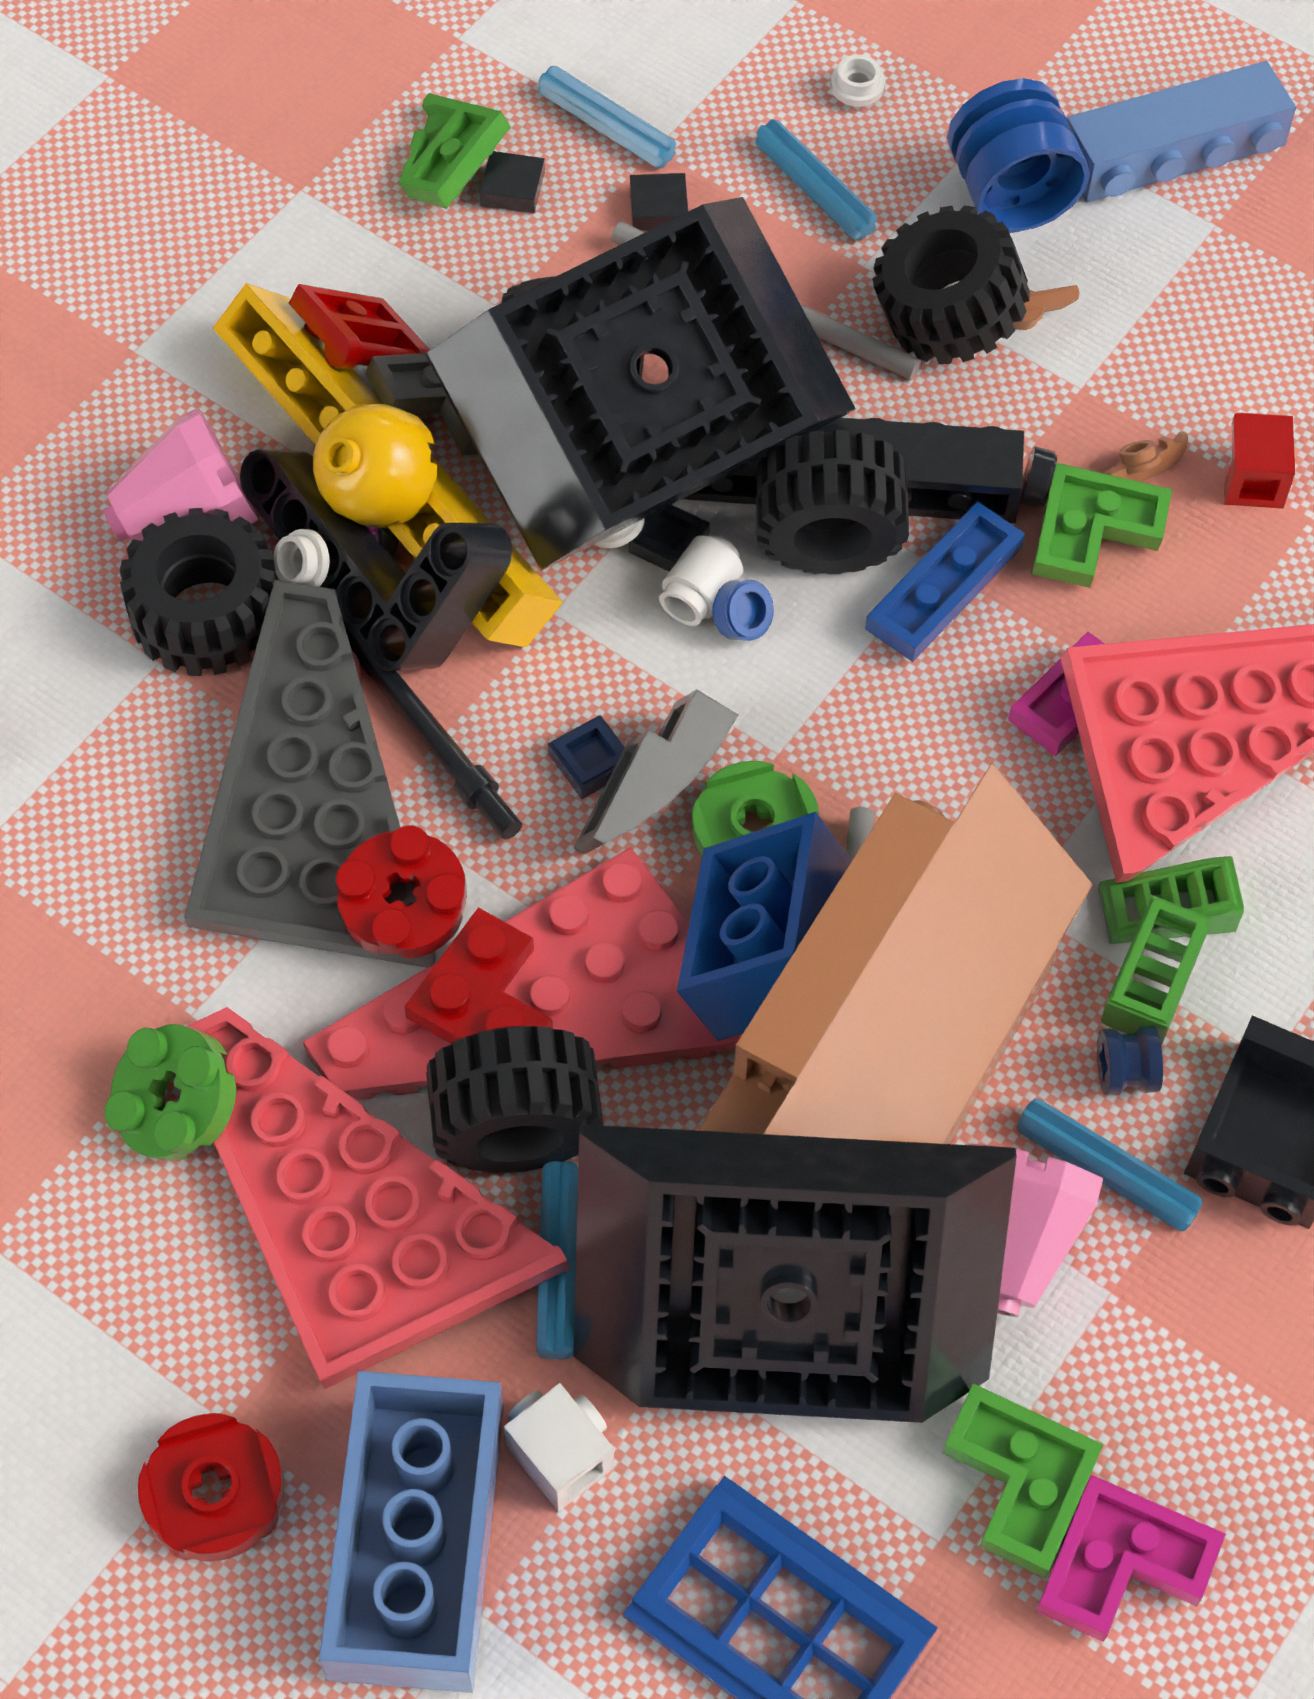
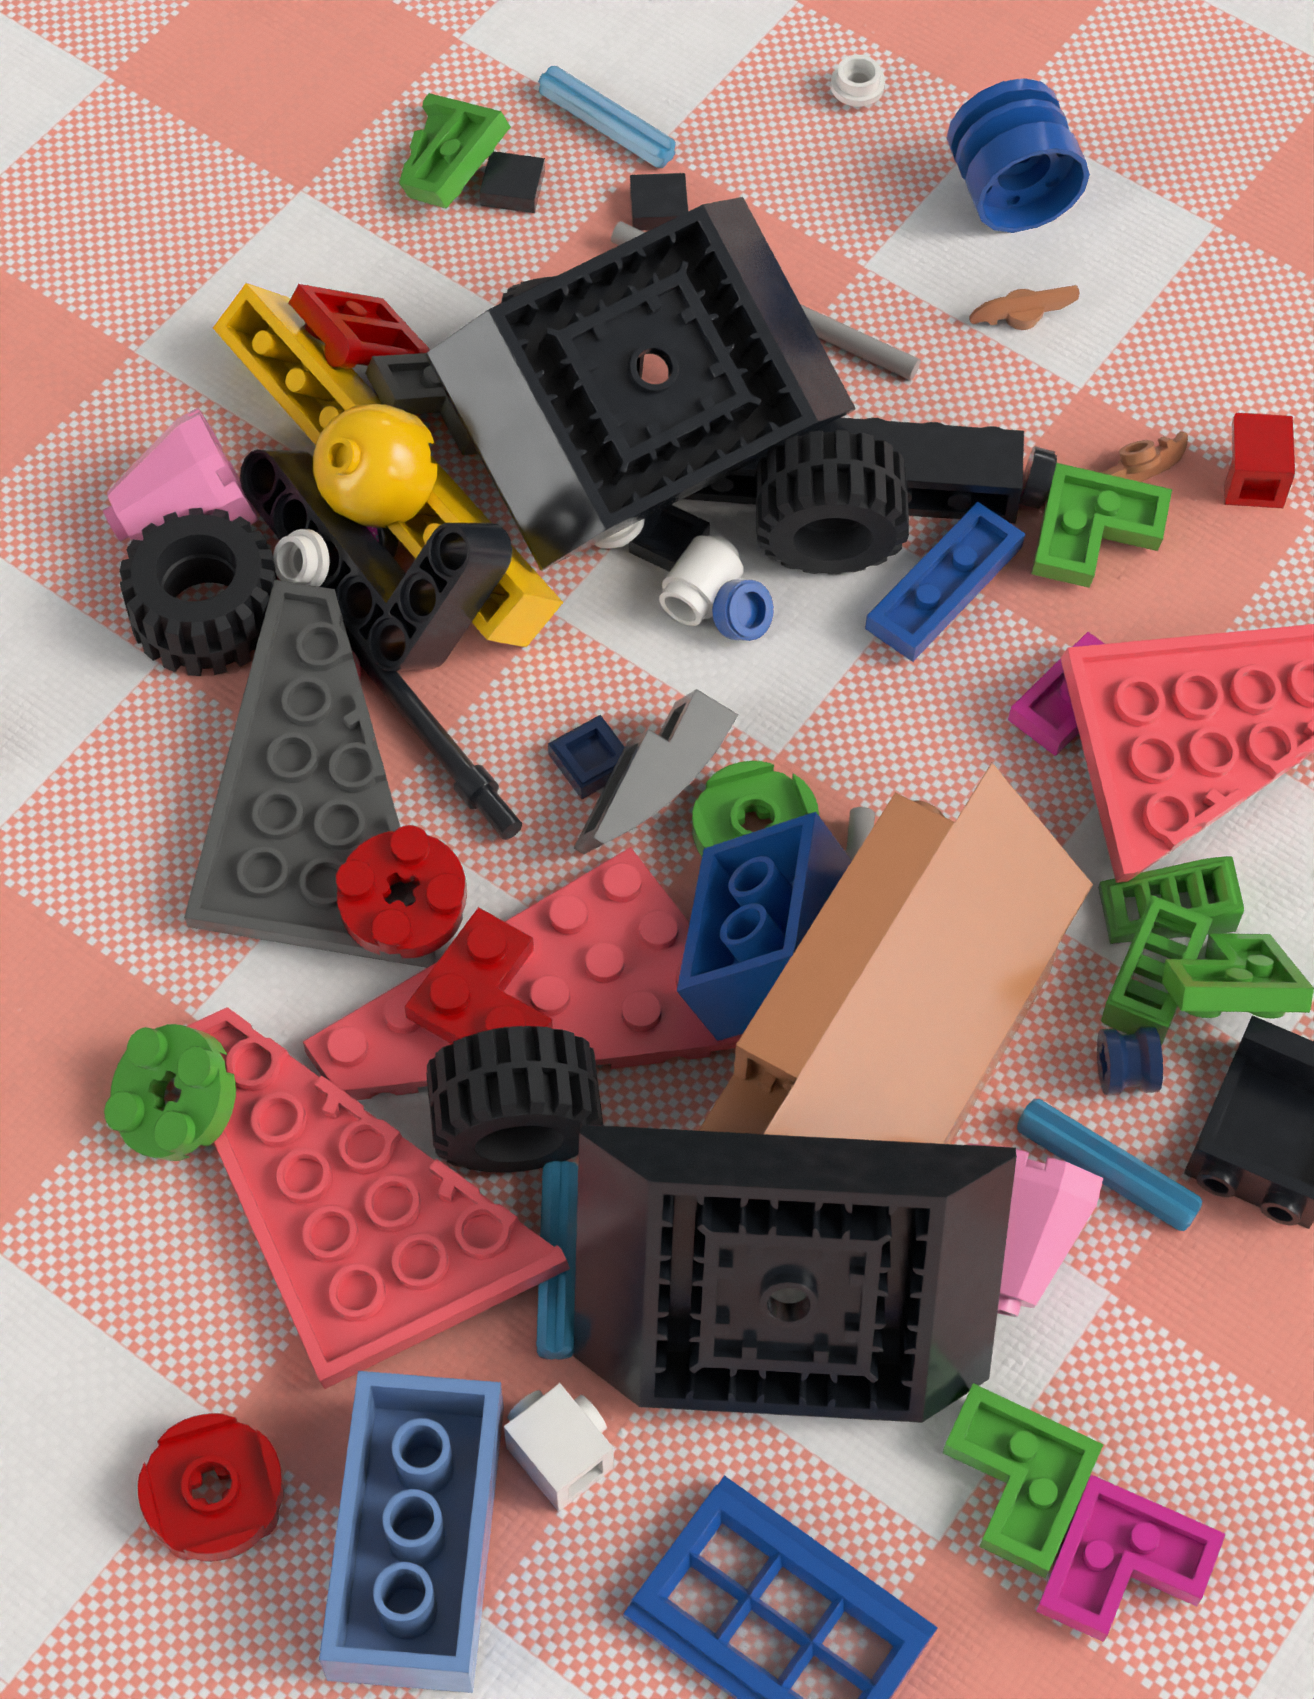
(816, 180): dark azure axle -> none
(938, 253): black tyre -> none
(1182, 129): medium blue brick -> none
(1238, 976): none -> bright green plate

